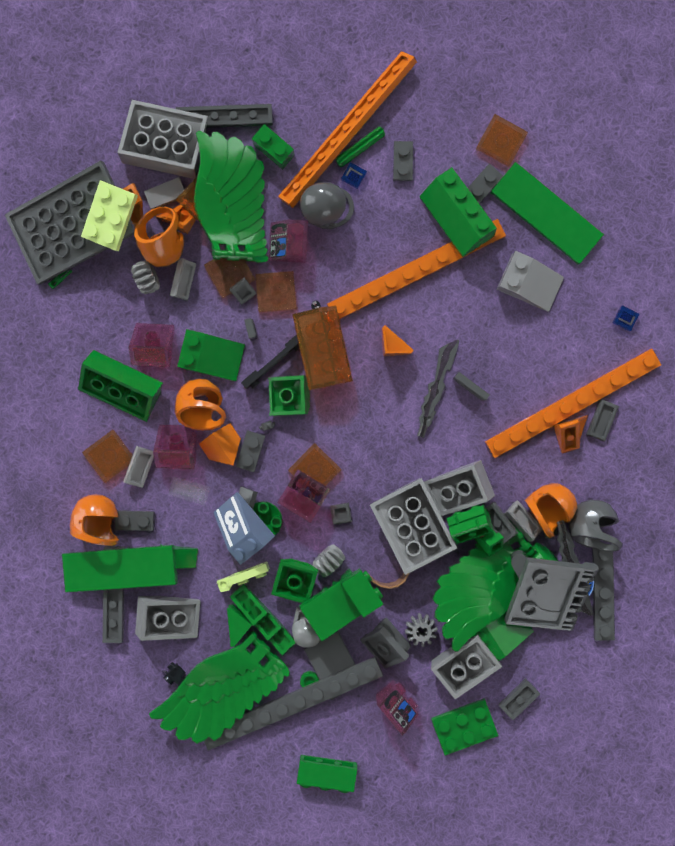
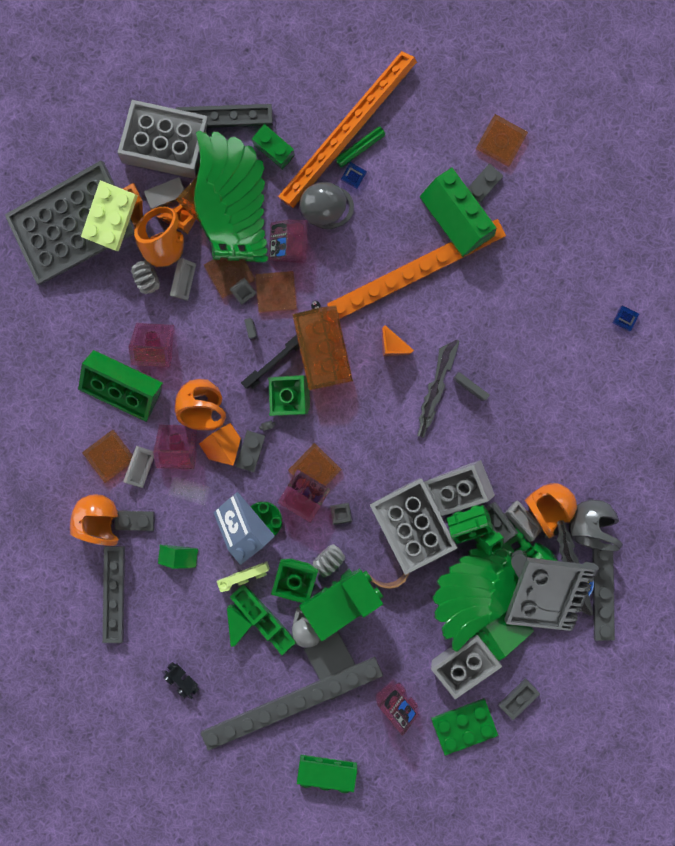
(58, 279): green pin -> none
(119, 568): green tile -> none
(167, 618): light grey slope -> none
(211, 355): green slope -> none
(221, 691): green animal -> none
(248, 495): dark grey tile -> none
(308, 678): green tile -> none
(386, 644): dark grey bracket -> none
(403, 161): dark grey plate -> none
(425, 624): light grey gear -> none
(530, 281): light grey slope -> none
(547, 213): green tile -> none
(569, 433): orange slope -> none
(573, 403): orange plate -> none
(602, 420): dark grey tile -> none

